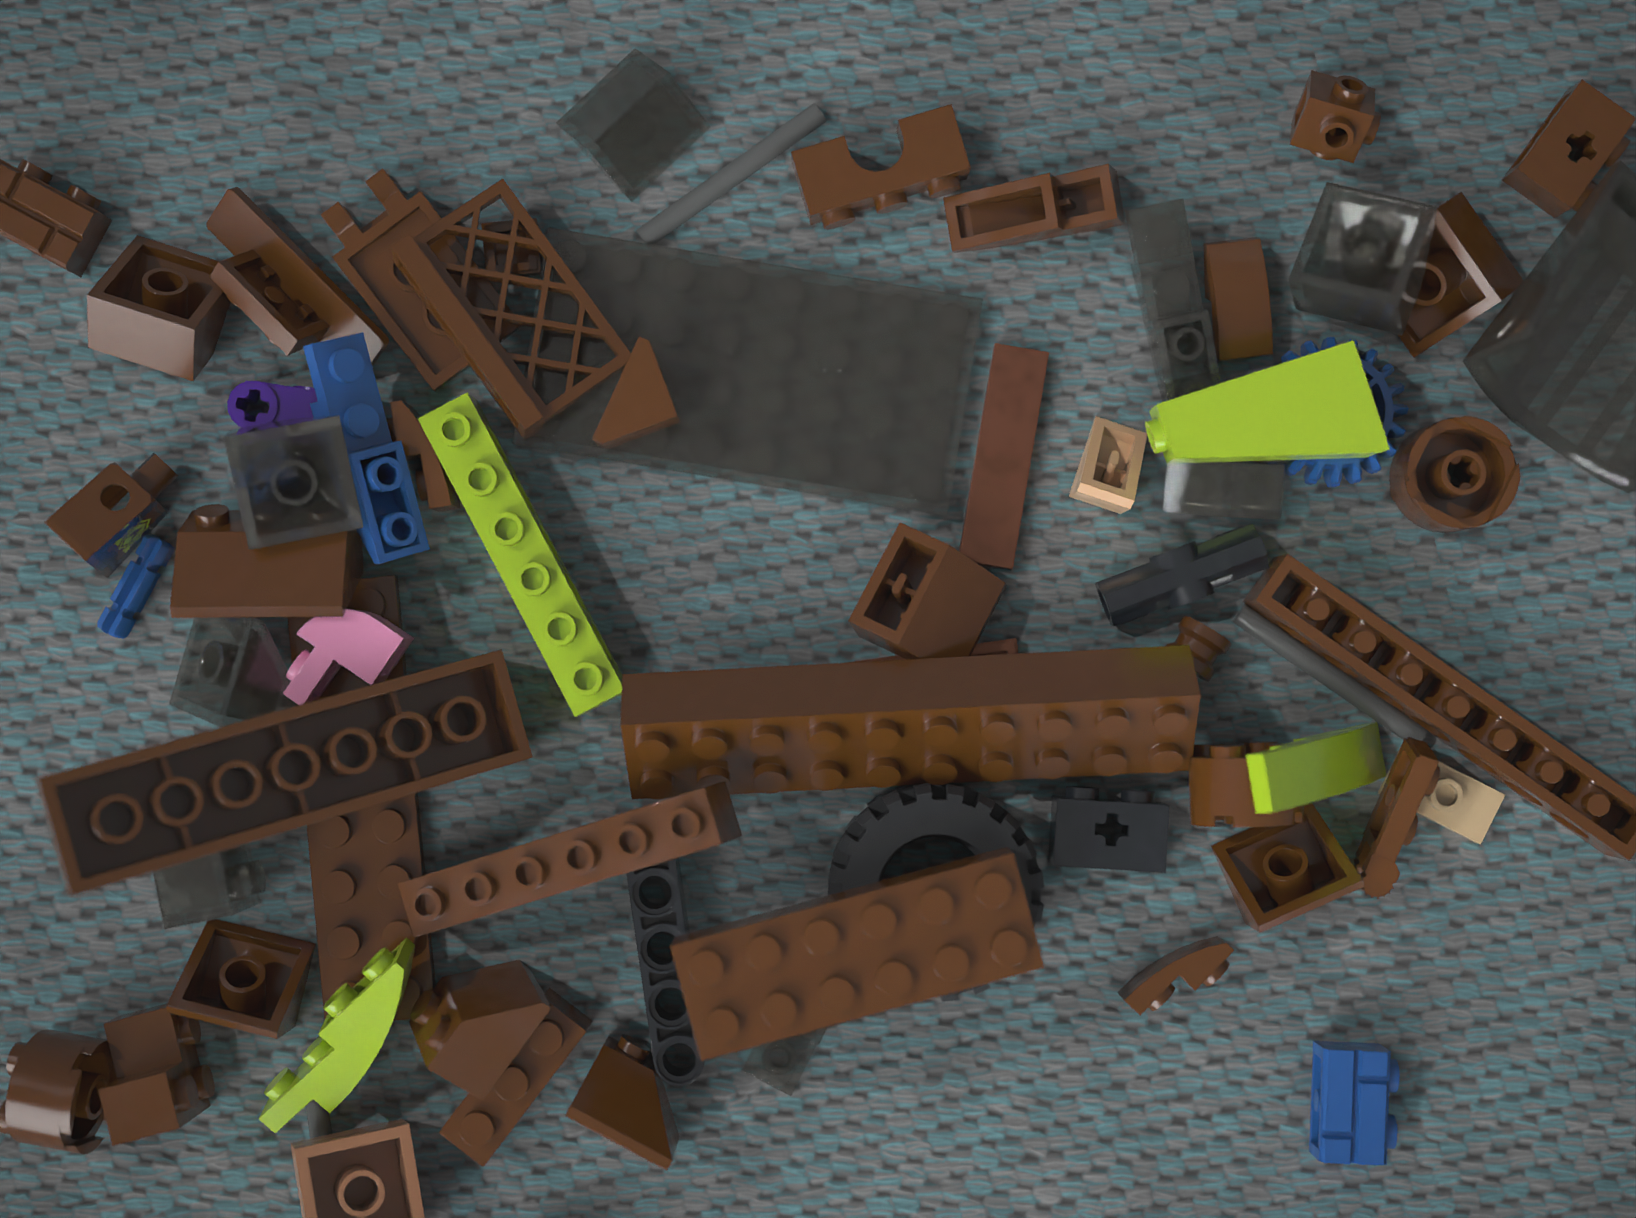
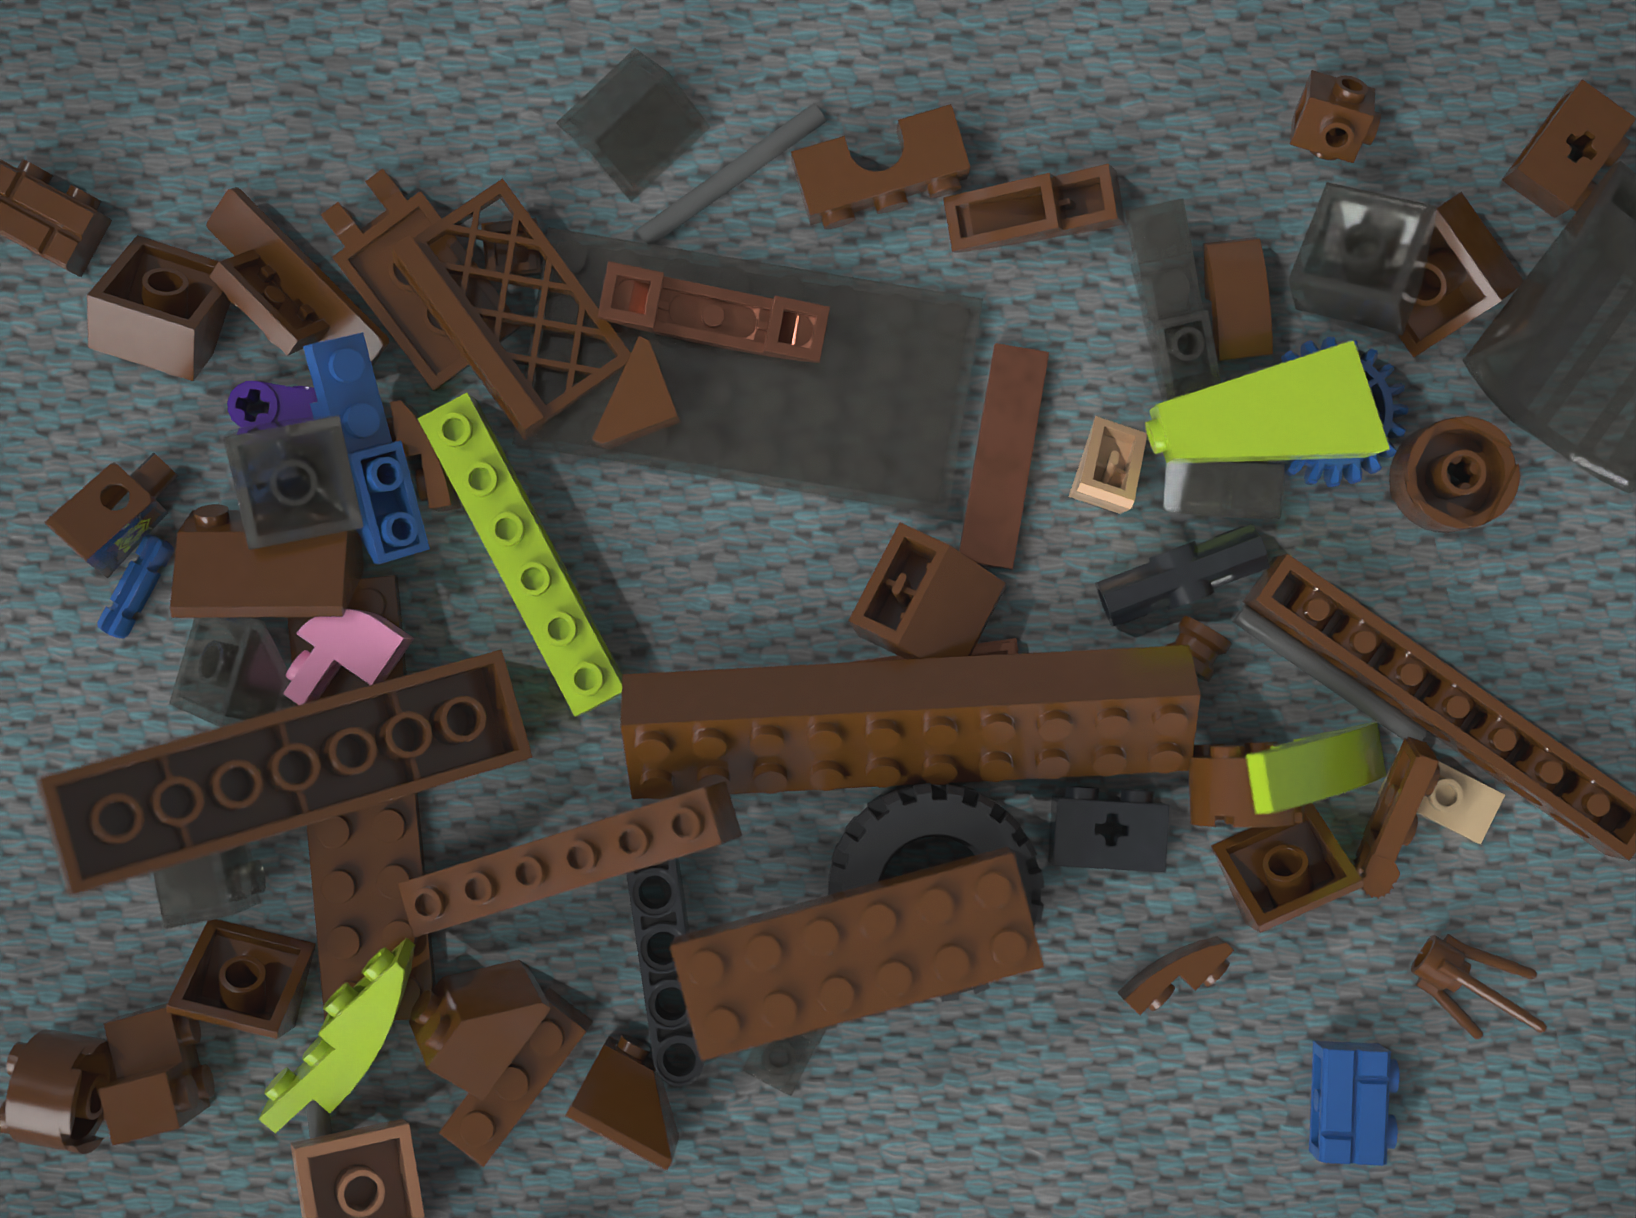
(713, 314): none -> copper slope
(1444, 967): none -> reddish brown plant

